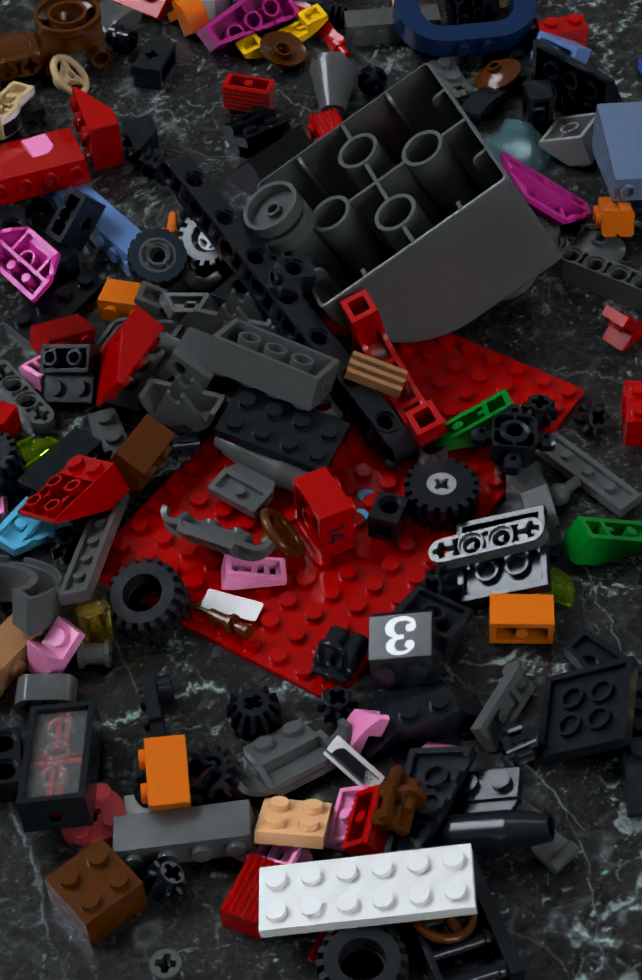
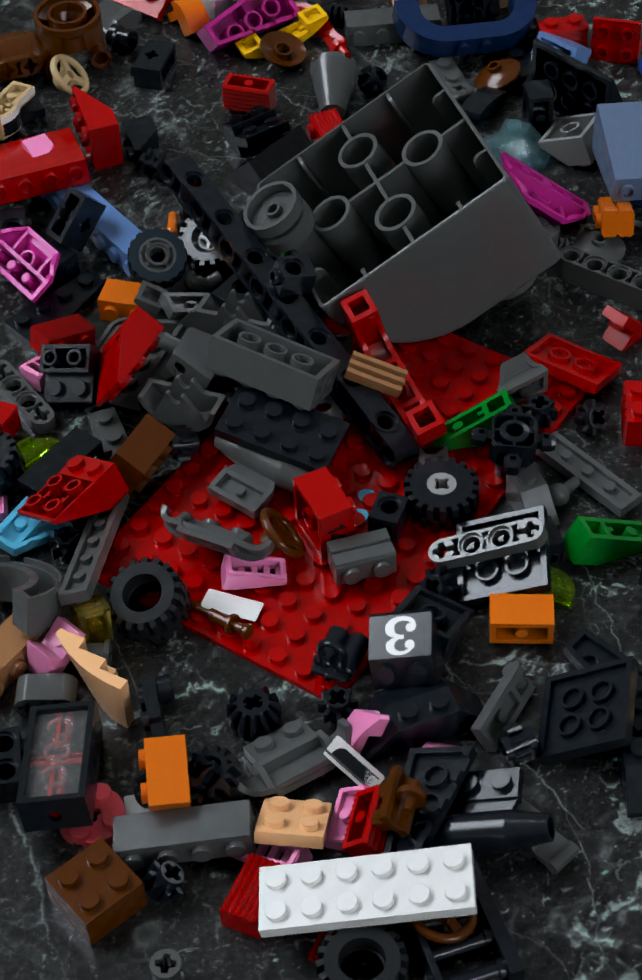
(102, 680): none -> light nougat slope
(361, 557): none -> dark grey brick
(523, 378): none -> dark grey slope
(574, 363): none -> red plate
(616, 40): none -> red bracket

